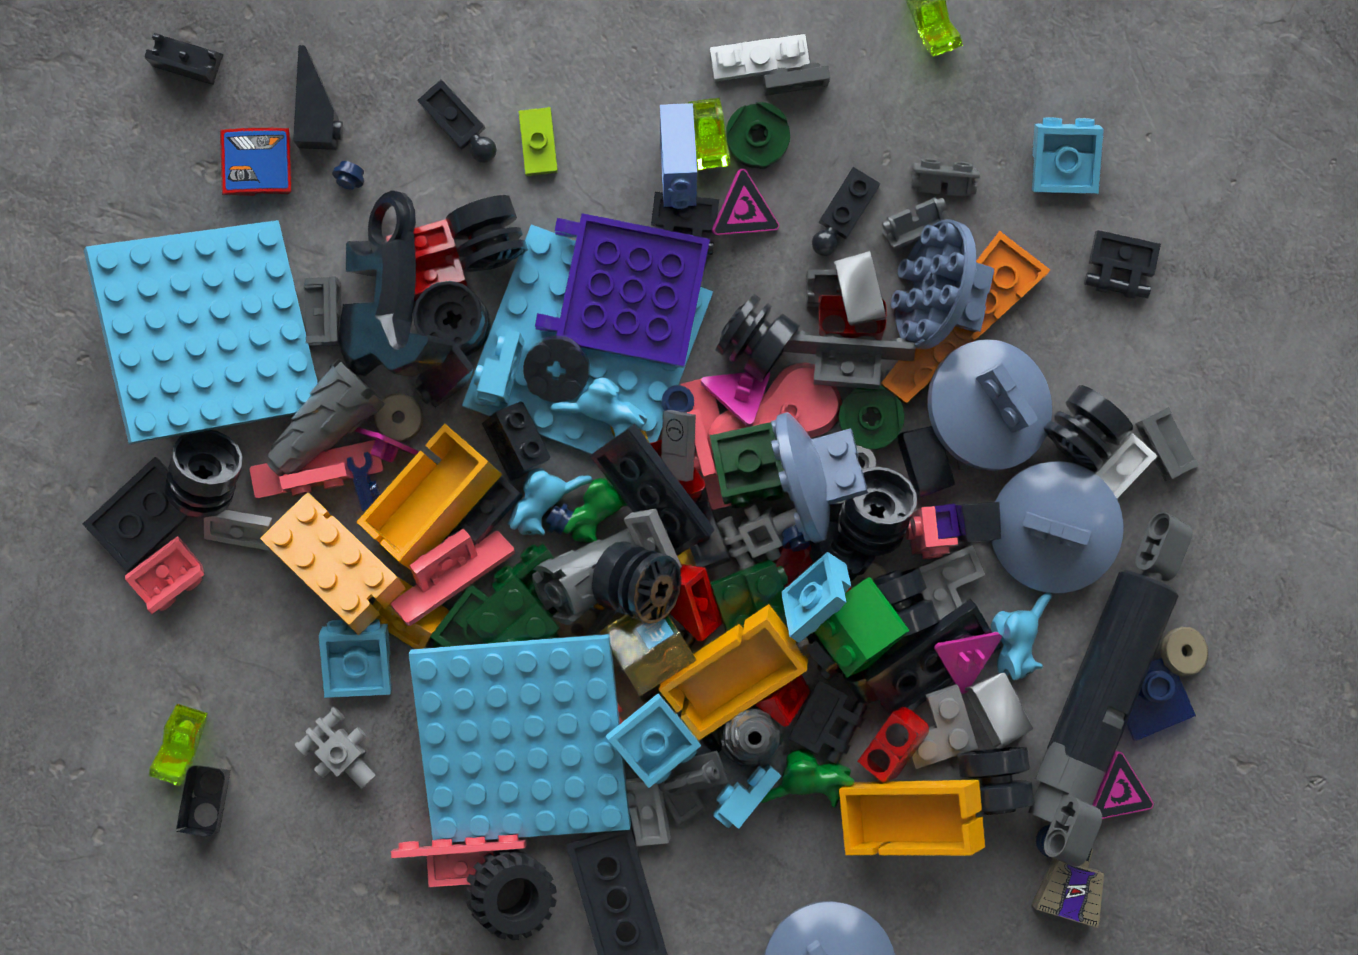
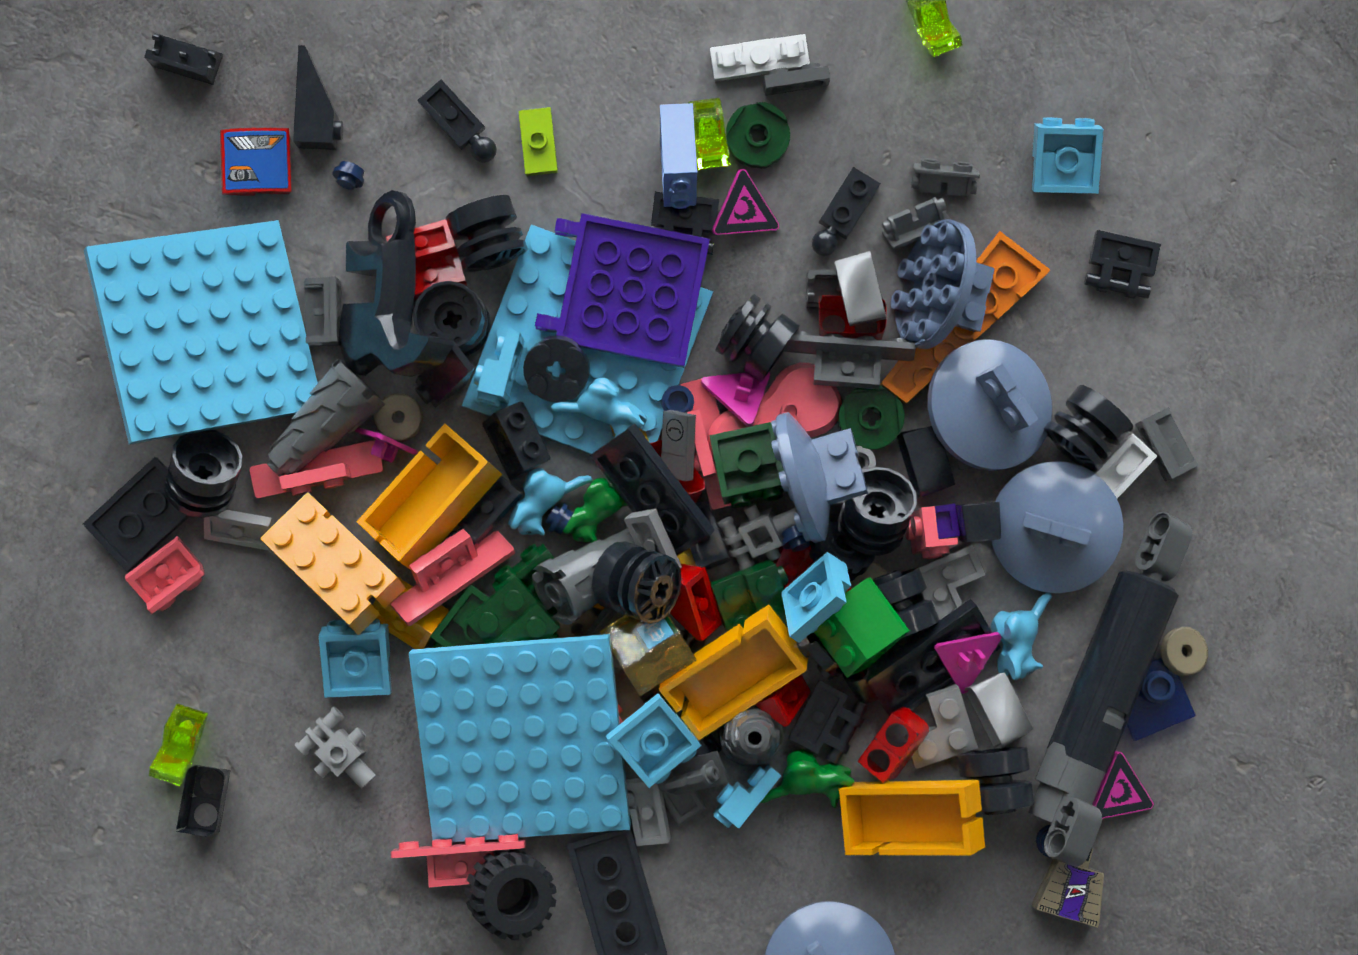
(366, 490): clear blue plate -> none

